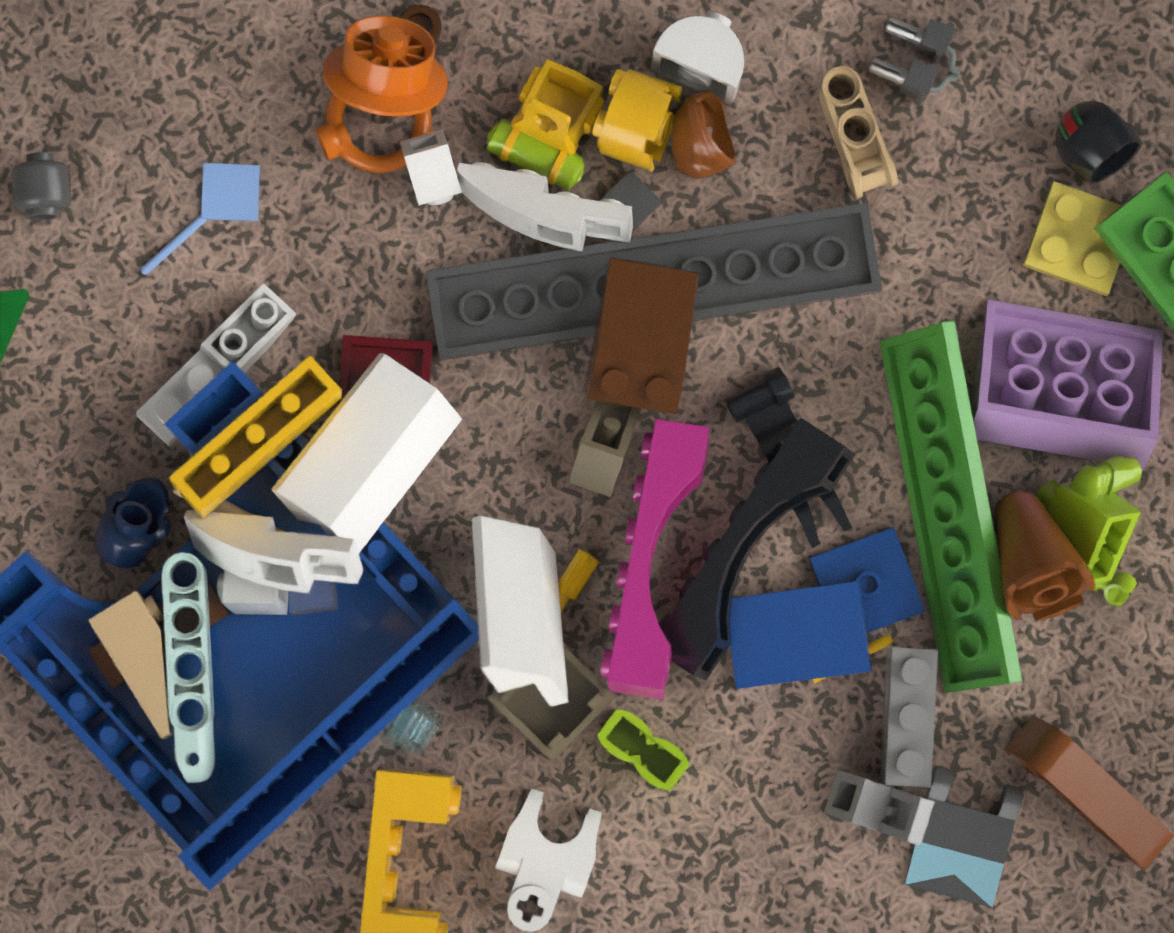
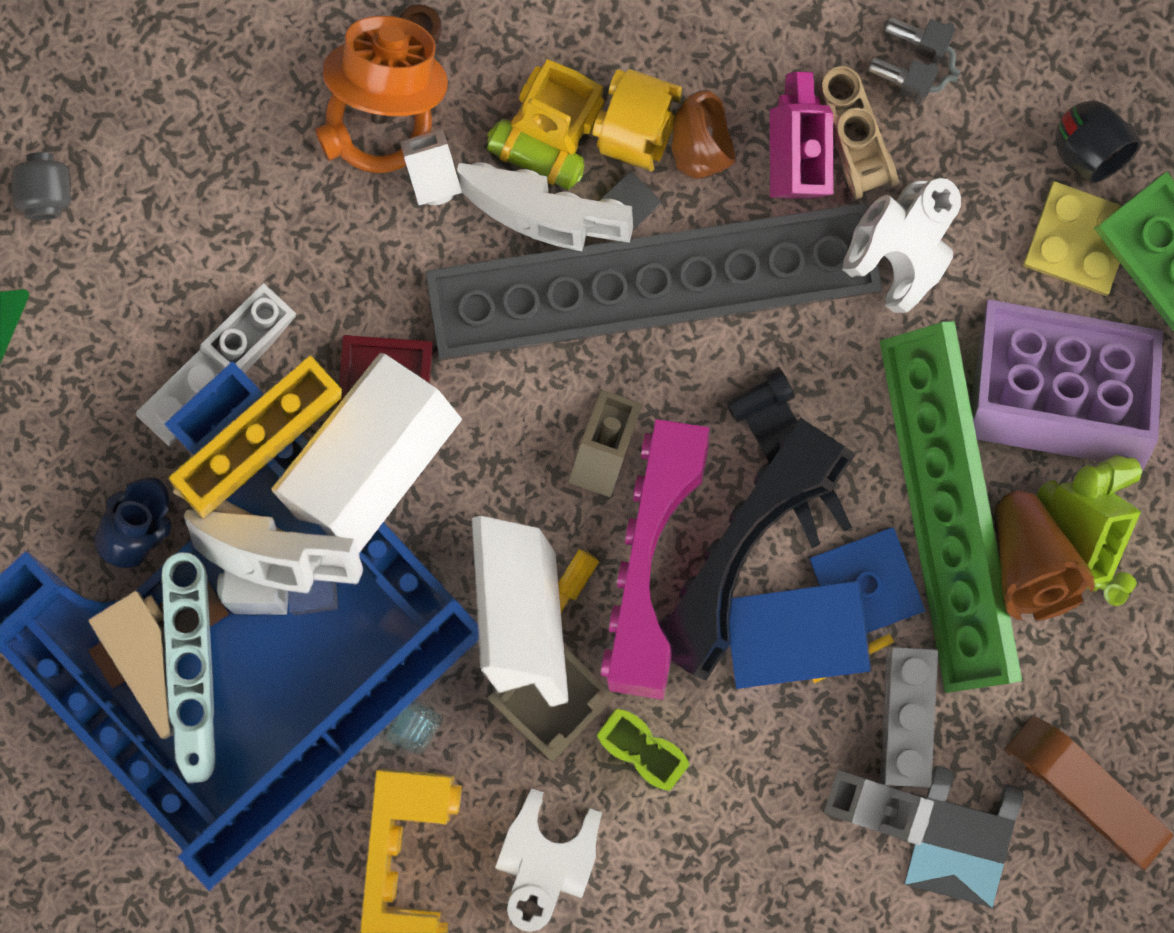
(227, 194): light blue piece -> none
(642, 335): reddish brown slope -> none
(701, 55): white brick -> none
(801, 142): none -> dark pink hinge
(909, 237): none -> white piece

